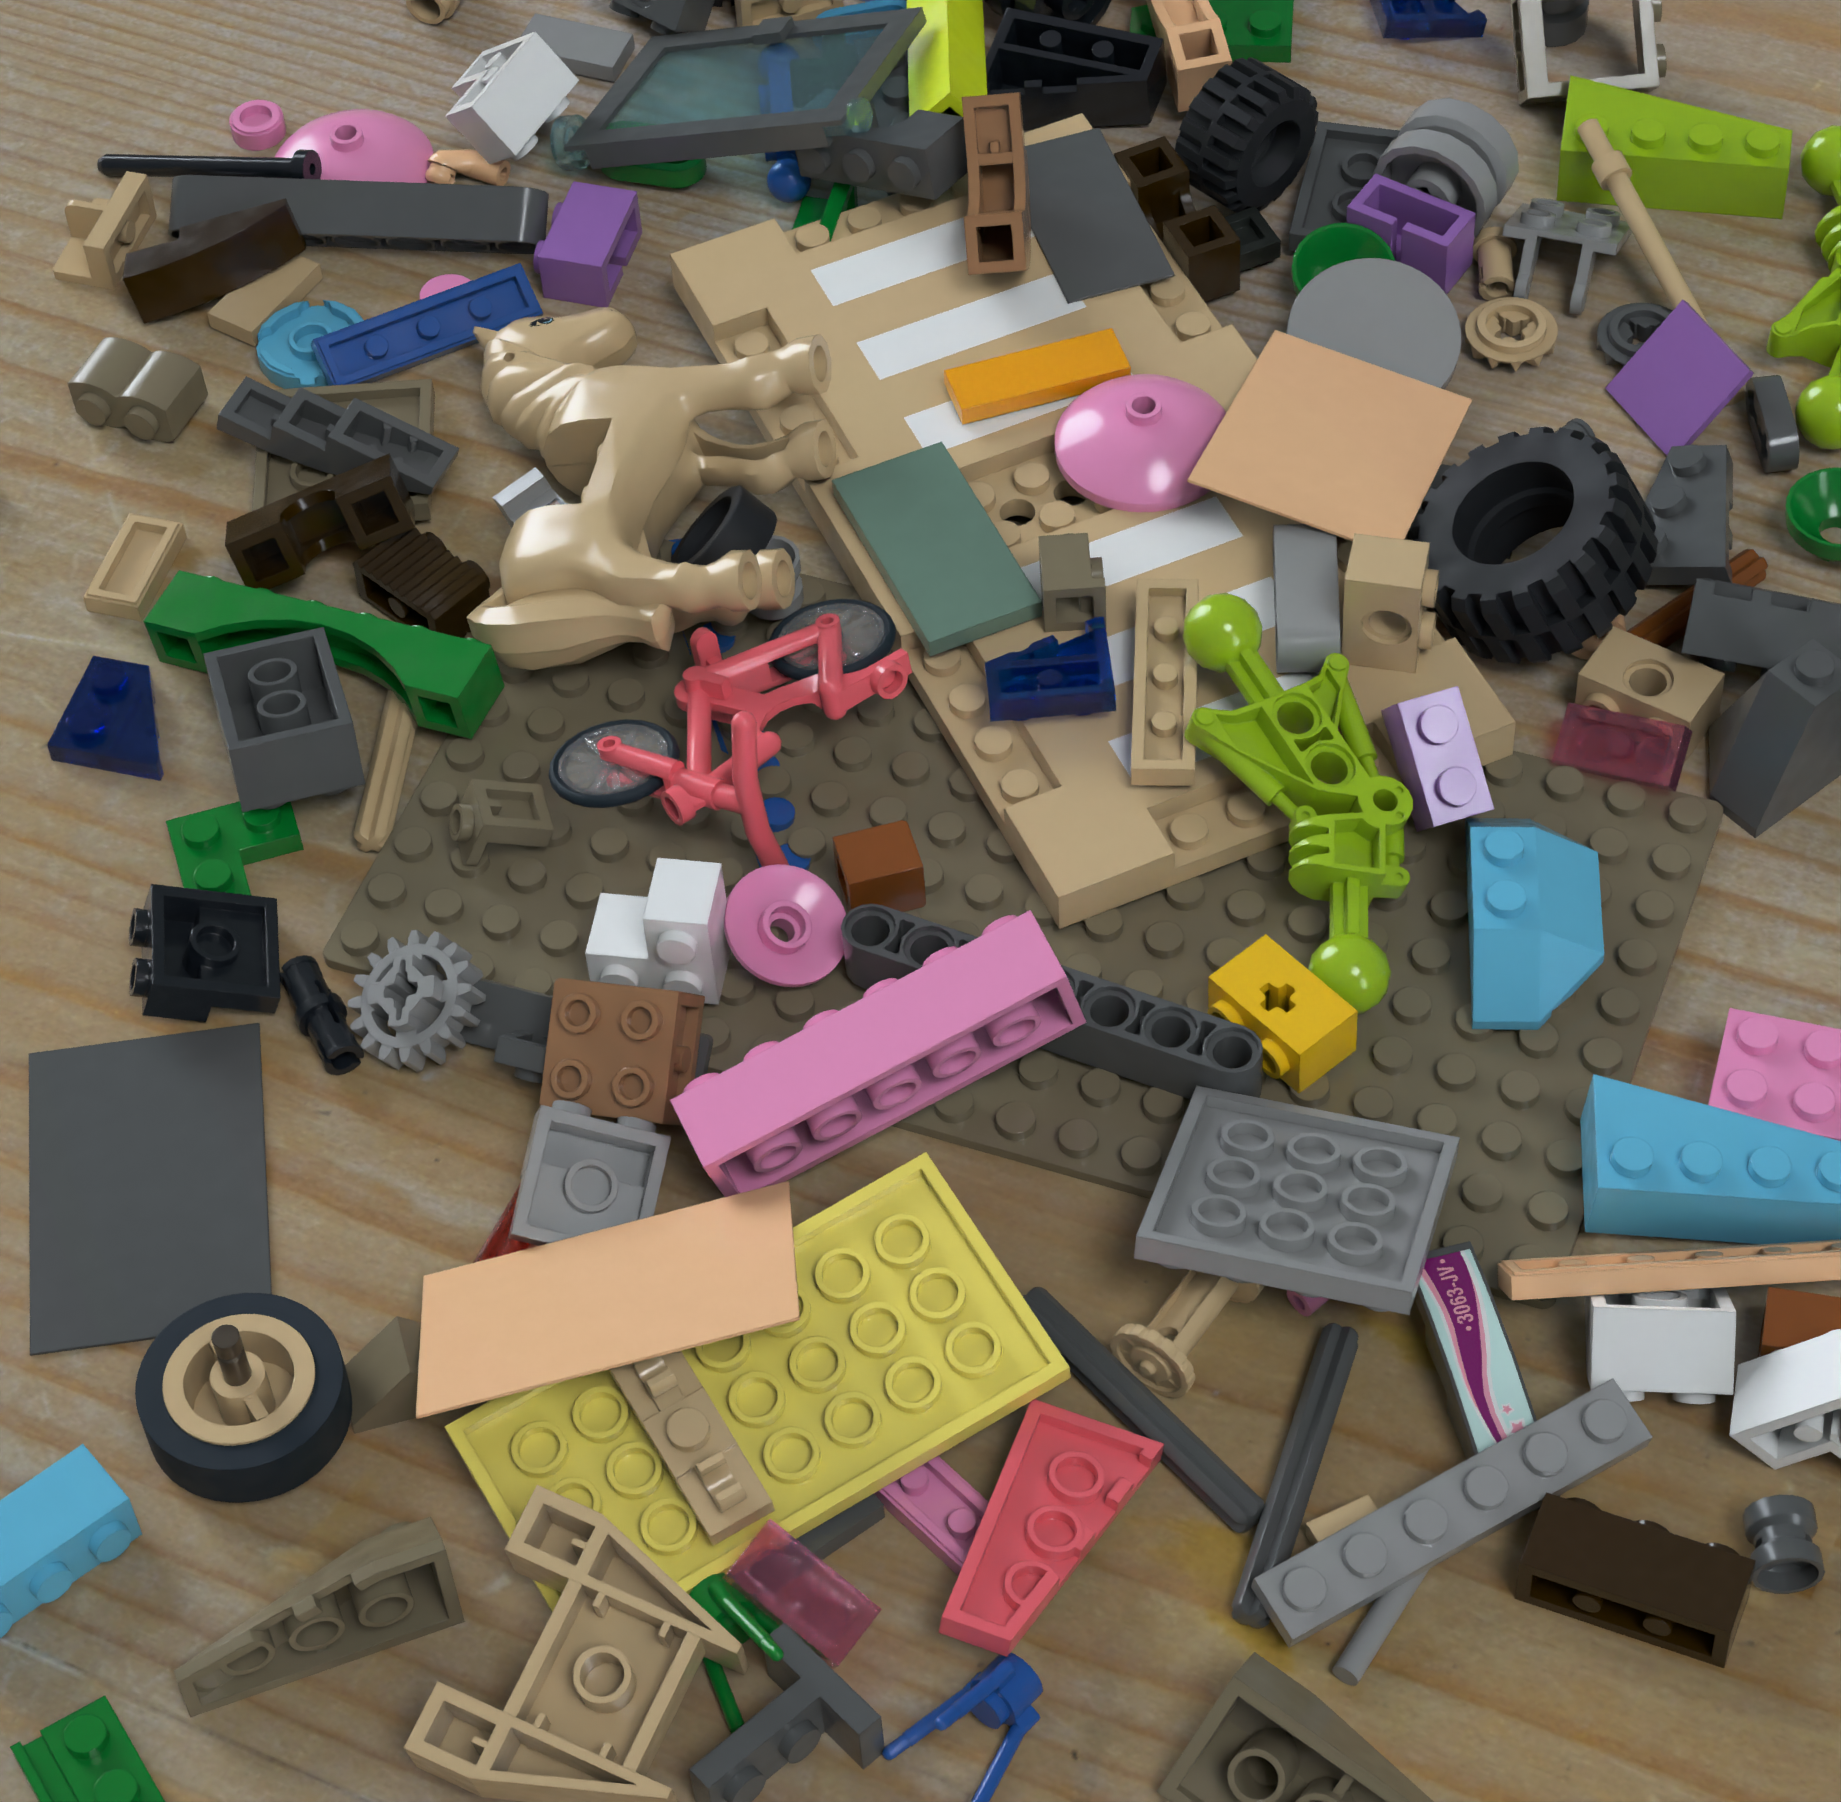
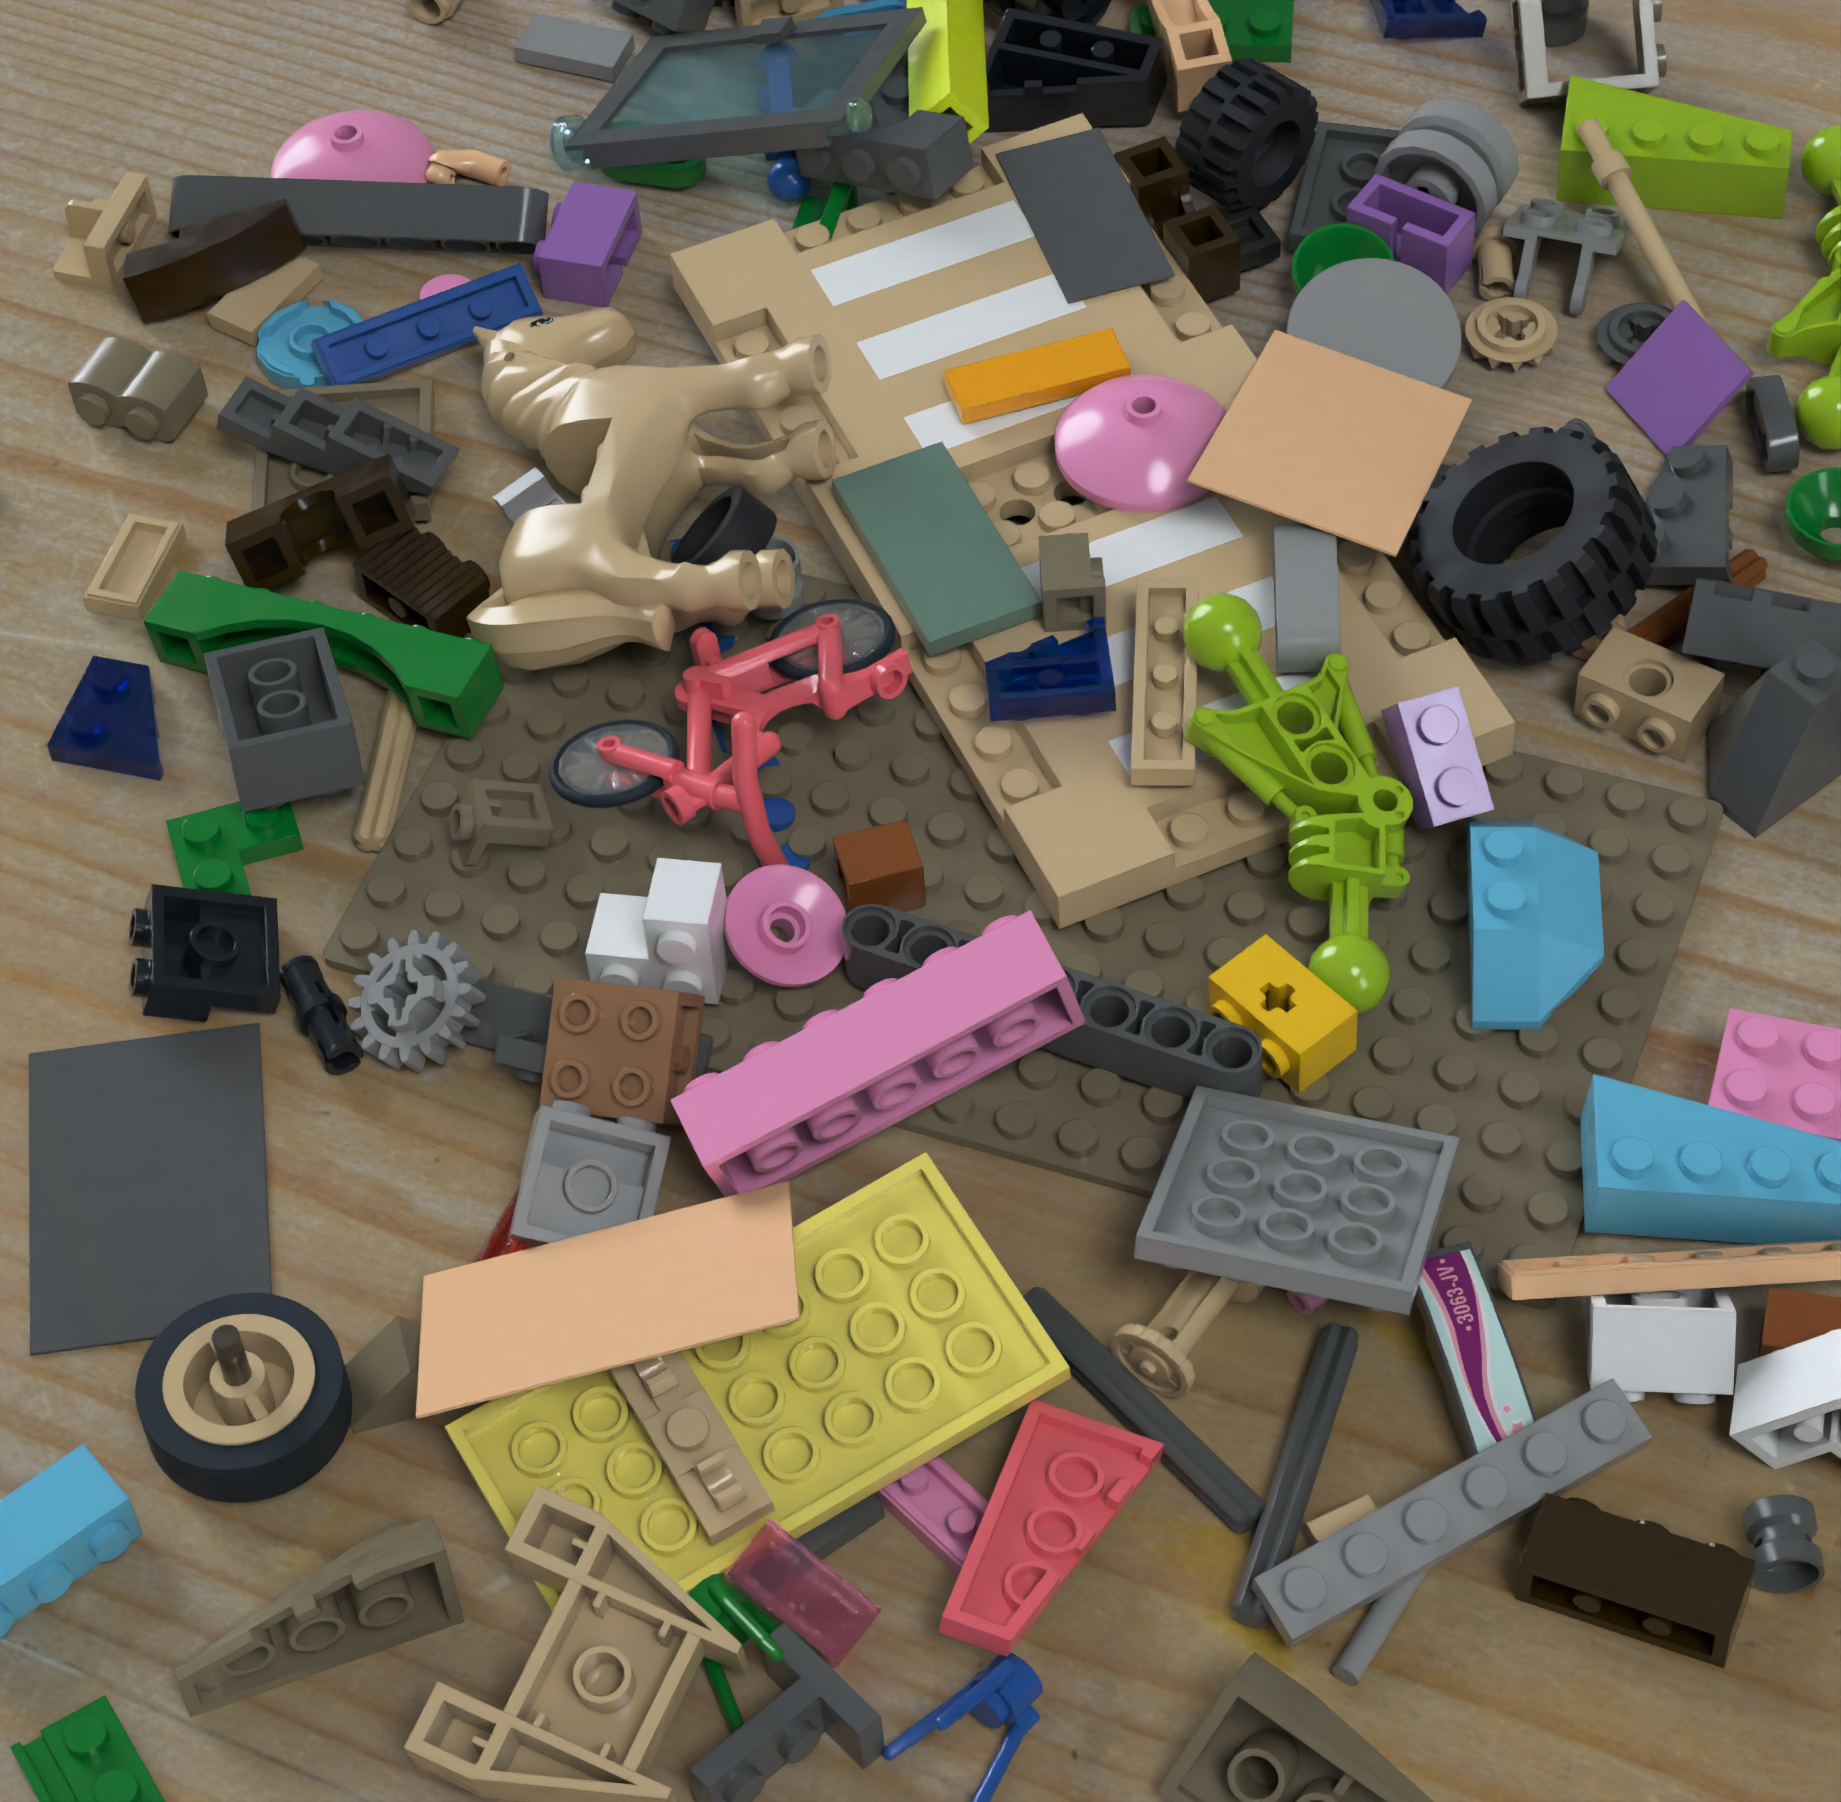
(257, 125): bright pink tile -> none
(303, 165): black bar -> none
(510, 97): white brick -> none
(997, 185): medium nougat arch -> none
(1387, 603): tan brick -> none
(1622, 746): clear pink plate -> none

